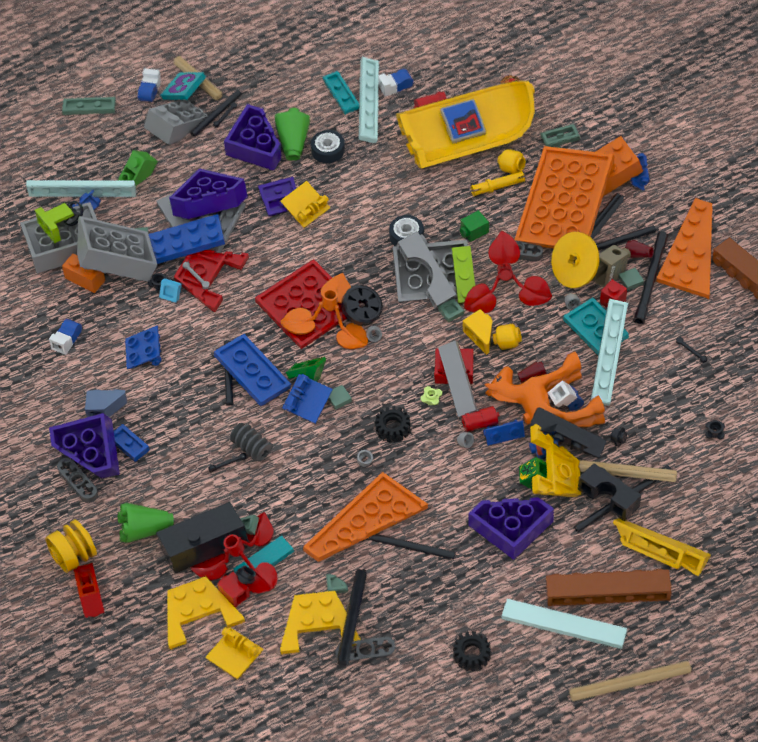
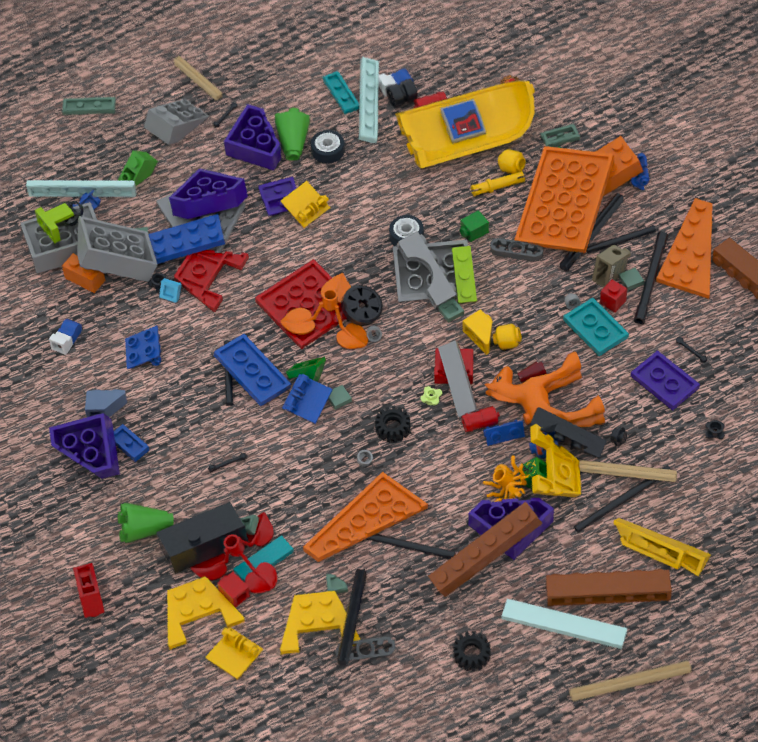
(67, 548): yellow wheel -> none
(77, 473): dark grey beam -> none
(149, 85): leg -> none
(183, 86): teal tile -> none
(205, 284): light grey hinge -> none
(215, 113): black bar -> none
(246, 575): black plate -> none
(250, 442): dark grey piece -> none
(400, 93): none -> black wheel
(465, 436): light grey hinge -> none
(485, 549): none -> dark orange brick
(502, 252): red plant -> none
(506, 480): none -> light orange animal
(567, 395): white leg -> none
(585, 266): yellow piece -> none
(599, 481): black arch -> none
(609, 350): light aqua tile -> none
(639, 250): dark red cone -> none
(665, 380): none -> dark purple plate

